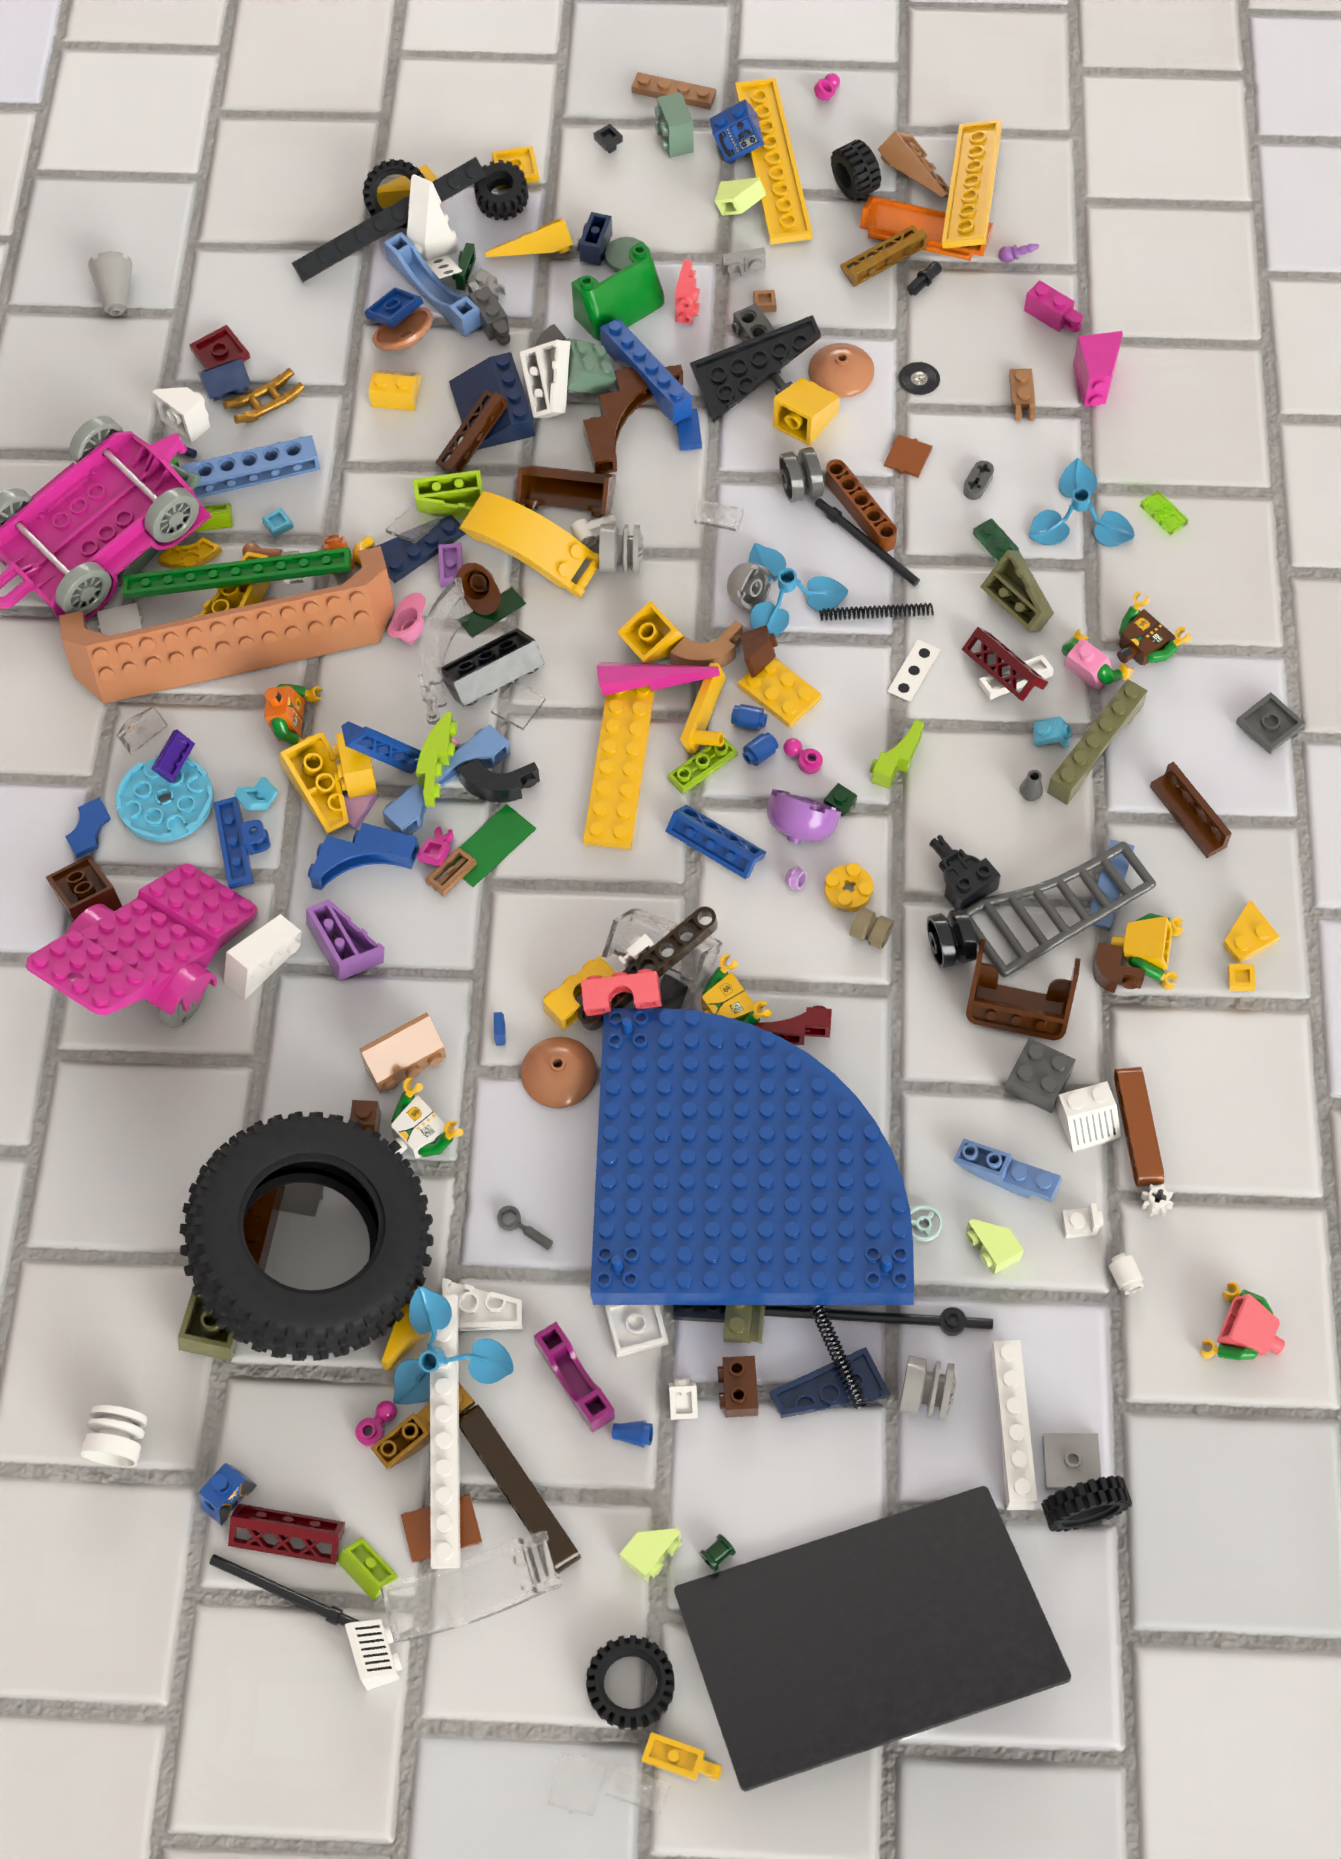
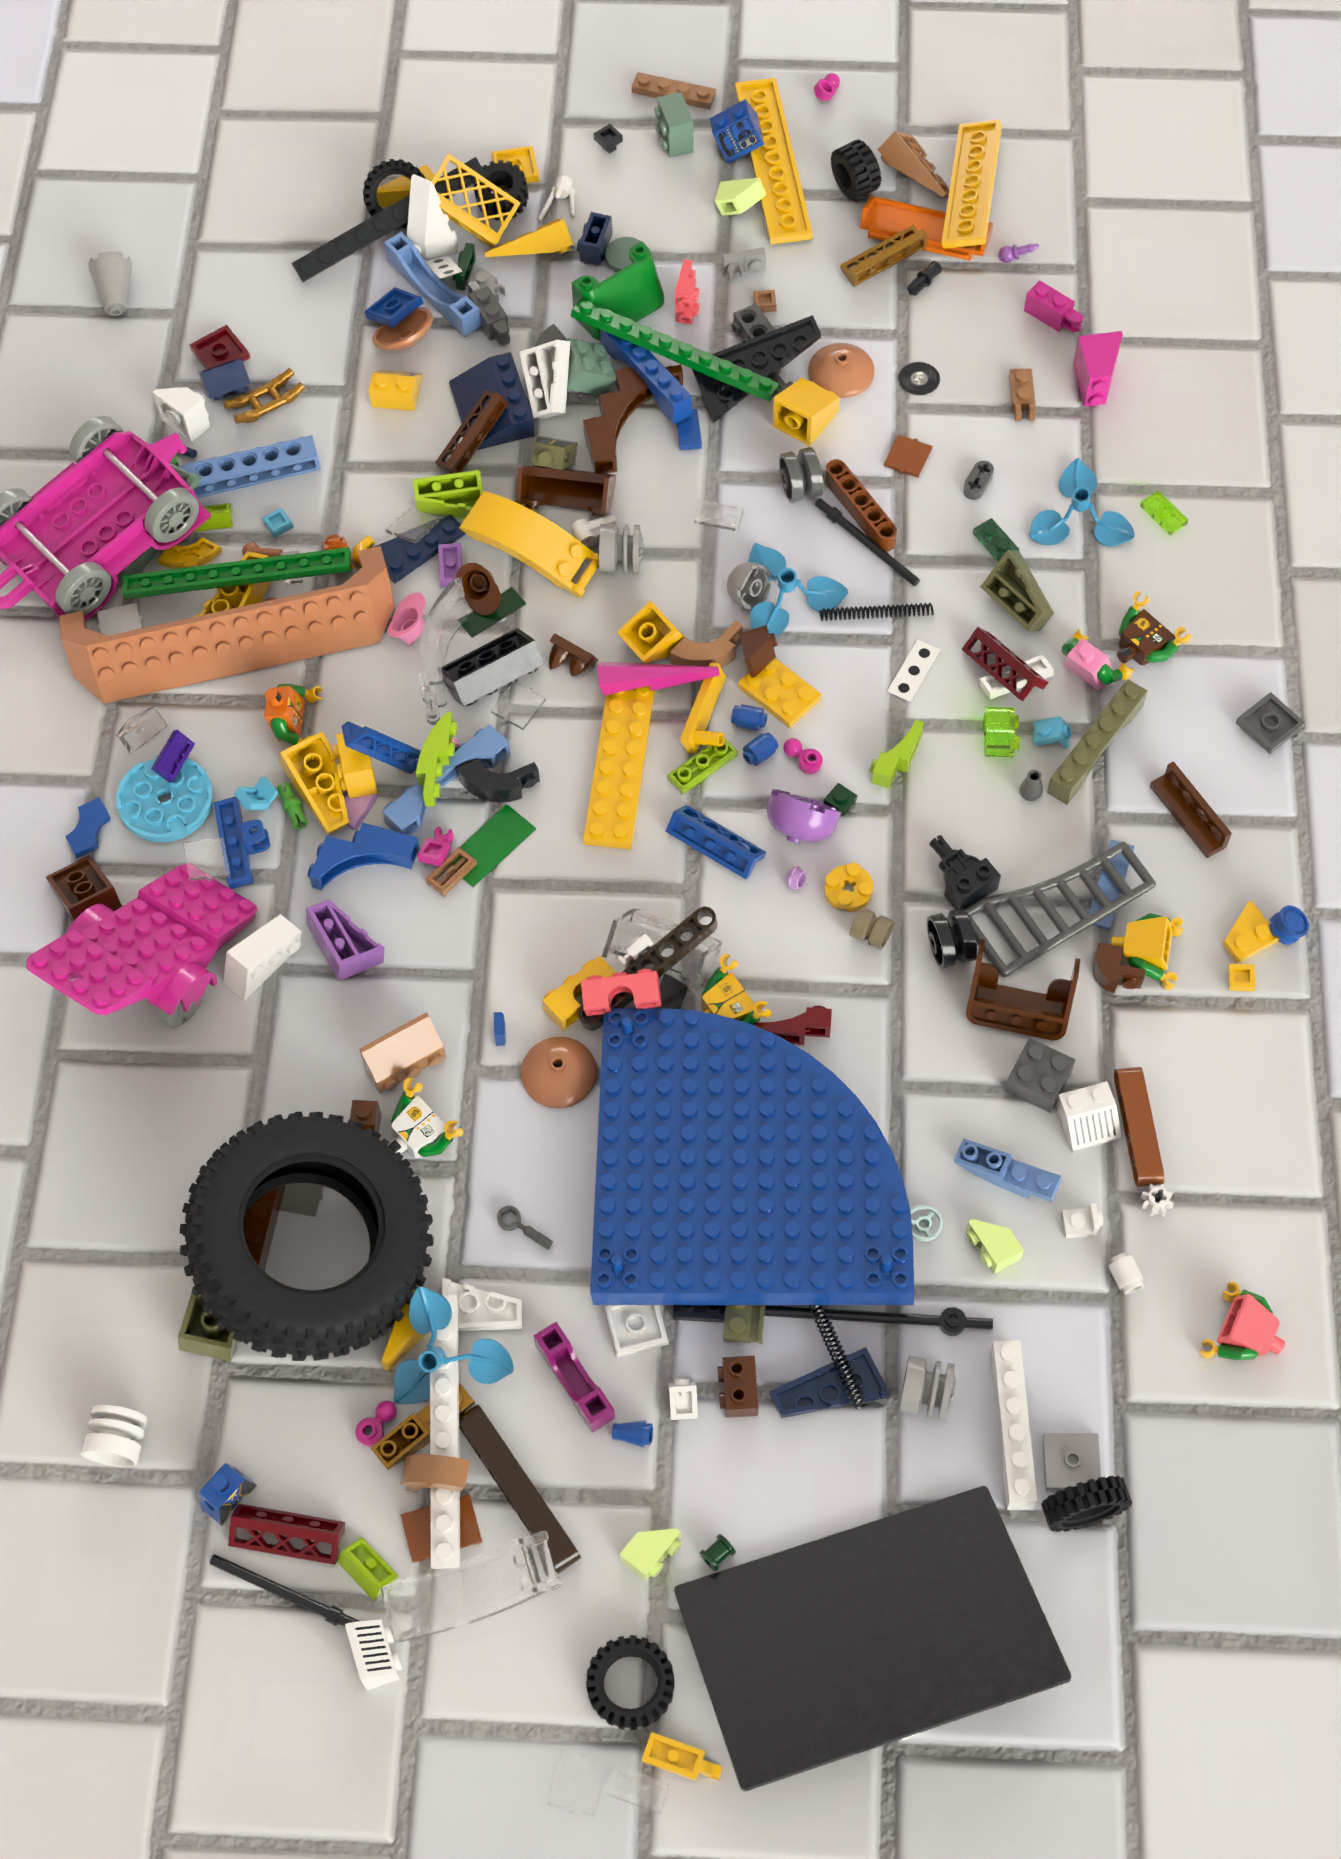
(206, 859): none -> clear piece
(292, 805): none -> bright green pin
(434, 1472): none -> medium nougat arch
(465, 219): none -> yellow fence
(551, 453): none -> olive torso
(562, 189): none -> white plant
(563, 649): none -> reddish brown tile
(675, 350): none -> green plate
(999, 732): none -> clear neon green brick
(1289, 925): none -> blue wheel

